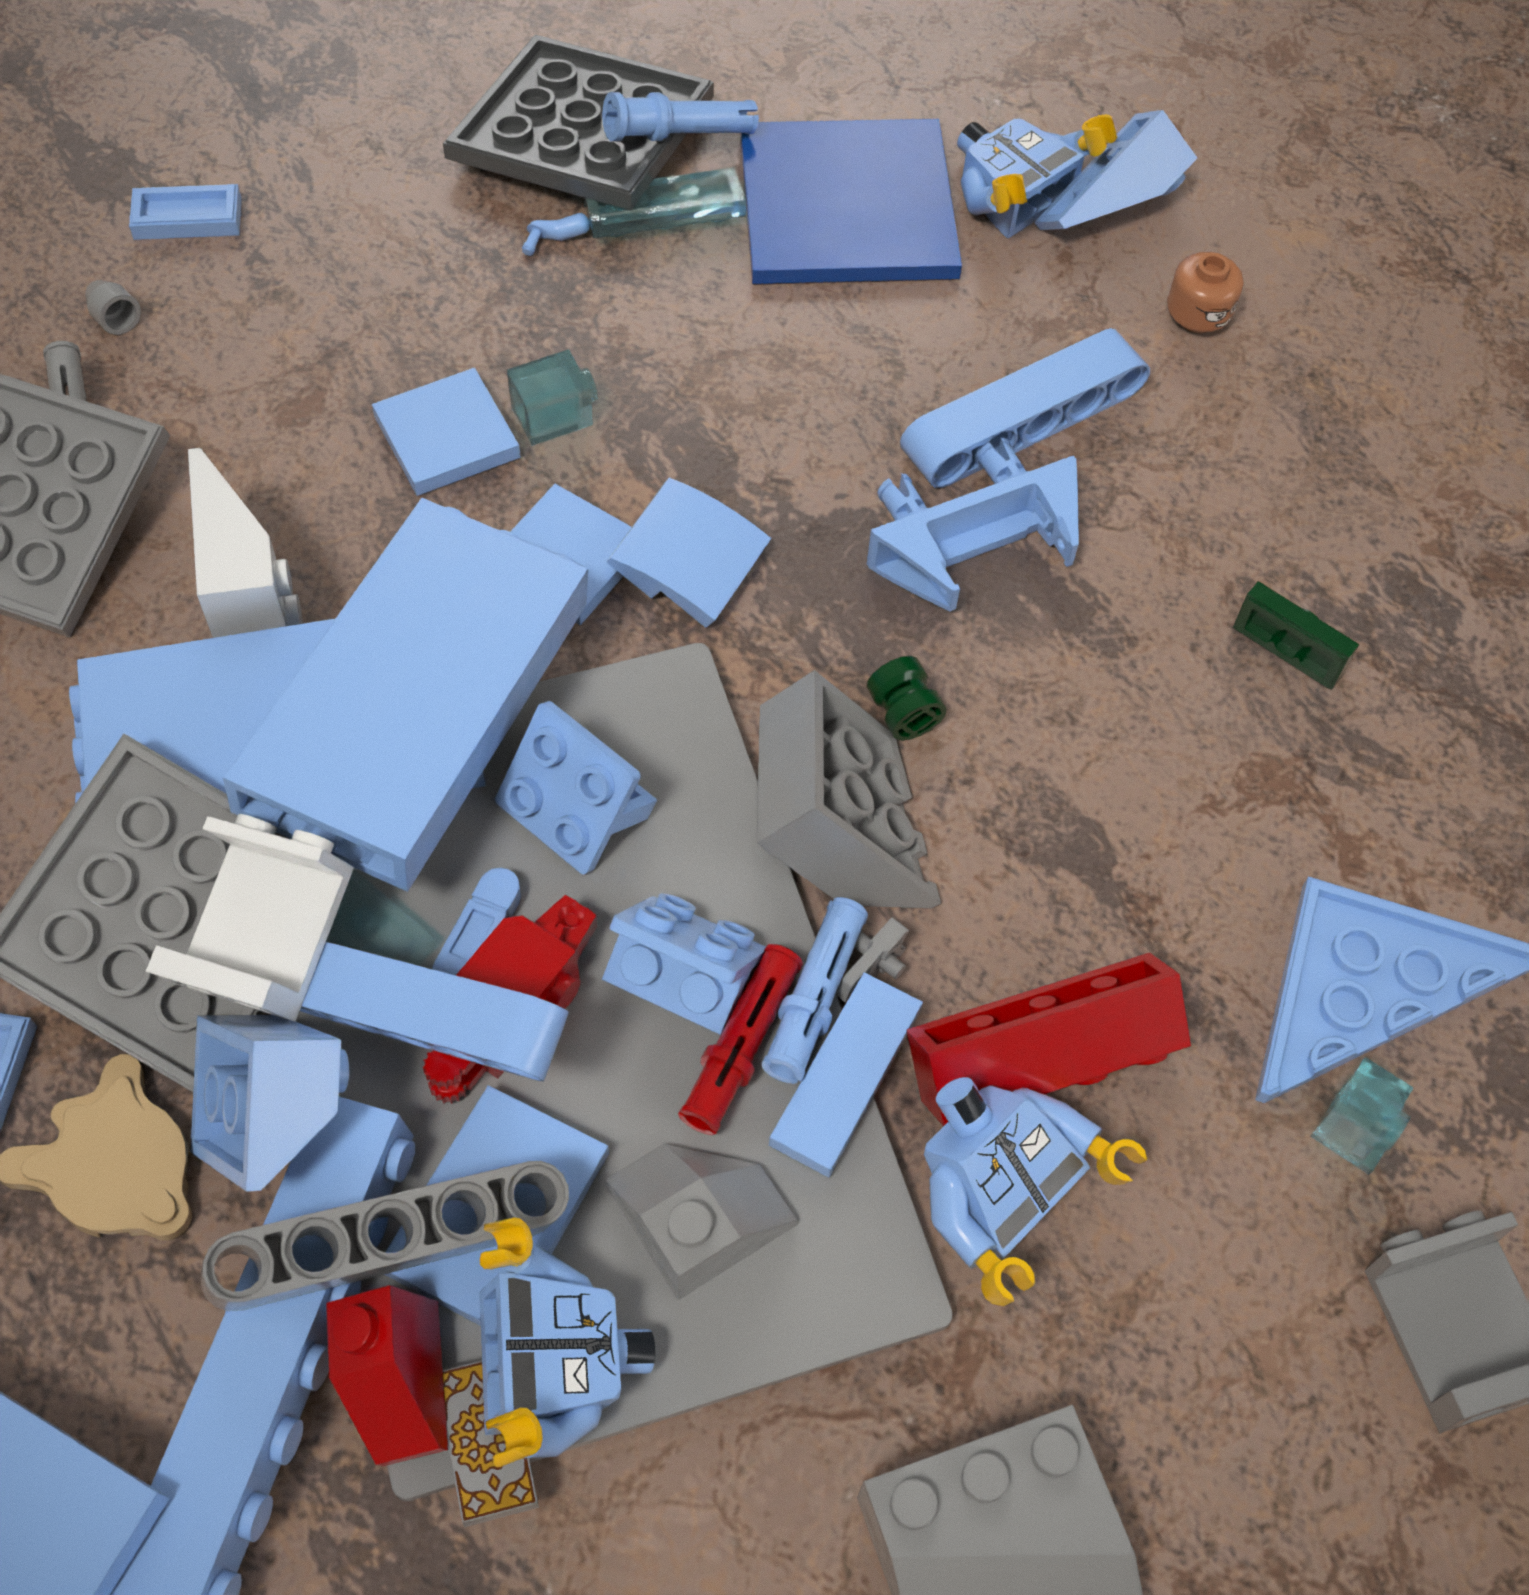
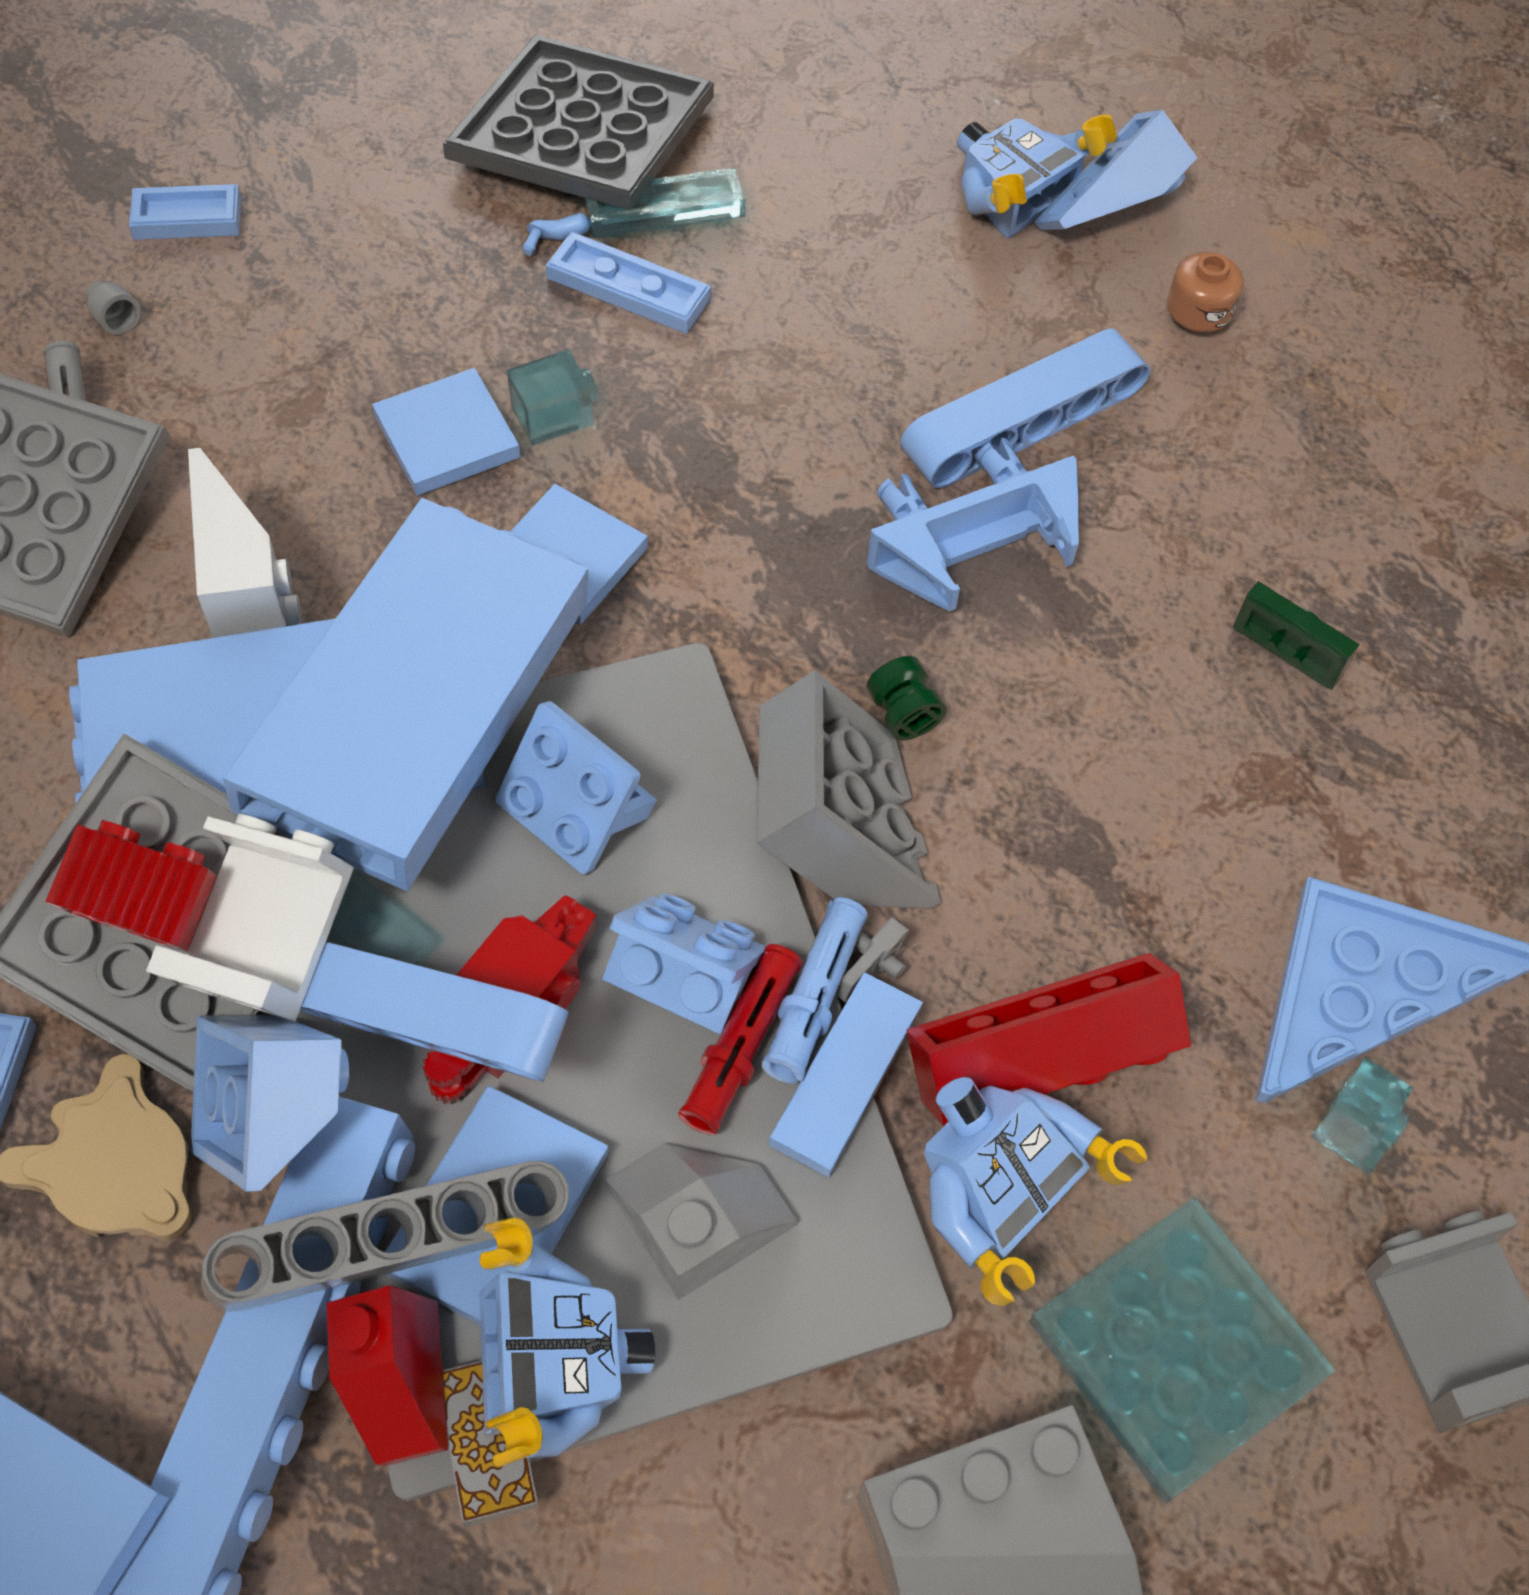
(133, 886): none -> red brick
(492, 900): light blue piece -> none
(628, 282): none -> light blue tile
(659, 117): light blue pin -> none
(689, 550): light blue slope -> none
(849, 202): tile -> none
(1180, 1349): none -> clear light blue plate

